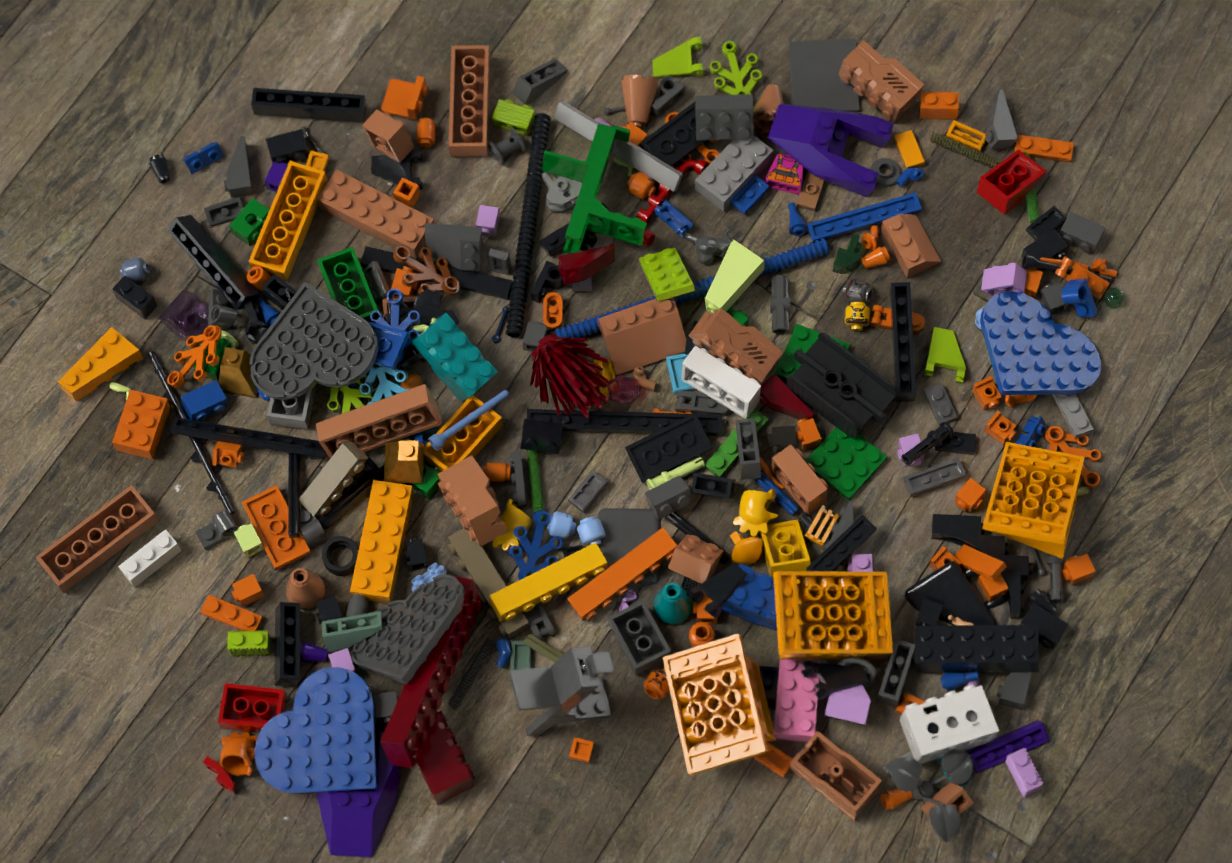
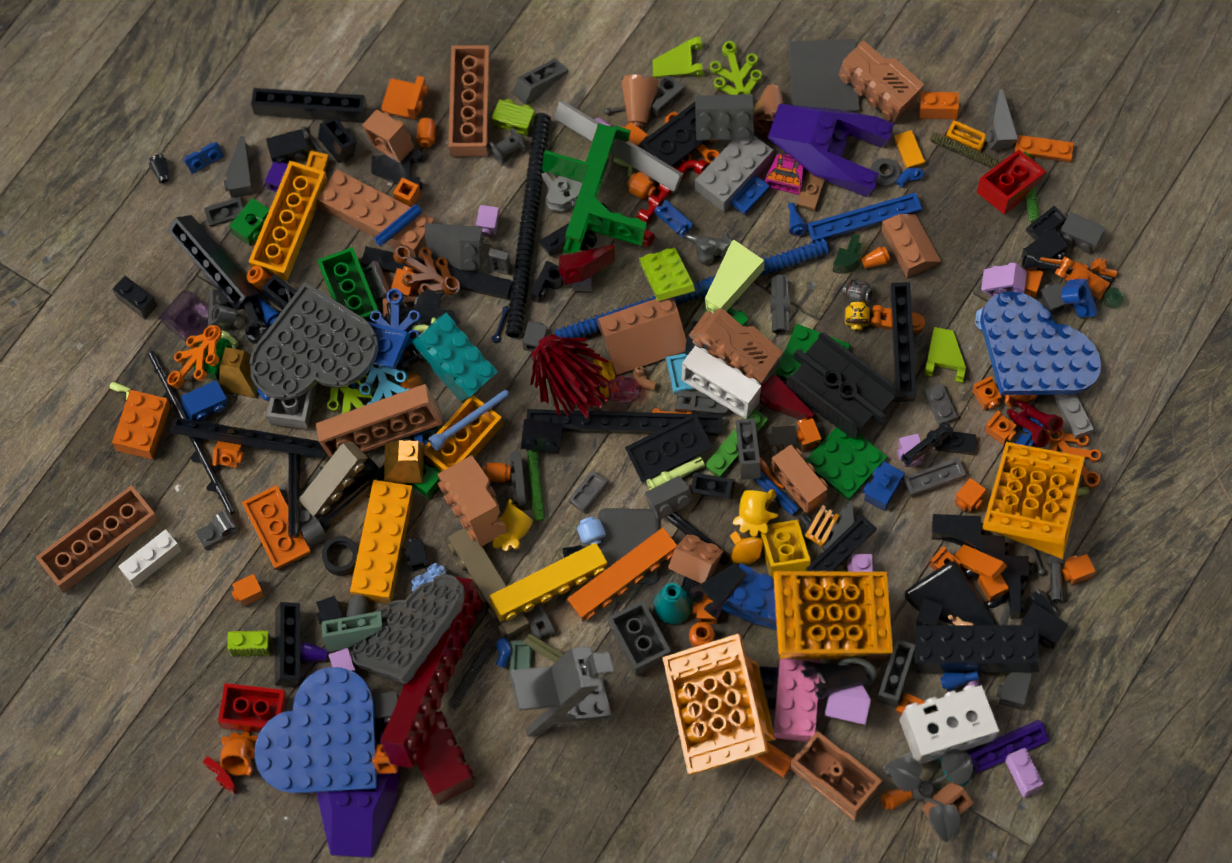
(99, 364): light orange wedge -> none
(135, 269): sand blue head -> none
(231, 614): orange plate -> none
(248, 540): yellowish green brick -> none
(305, 588): nougat cone -> none
(337, 139): none -> black brick
(379, 758): none -> orange brick
(398, 225): none -> blue axle
(533, 550): blue plant -> none
(552, 312): orange plate -> none
(560, 525): light blue head -> none
(581, 750): orange plate -> none
(630, 596): lavender piece -> none
(656, 684): orange head -> none
(869, 240): orange plate -> none
(883, 486): none -> blue brick
(1039, 434): none -> dark red piece

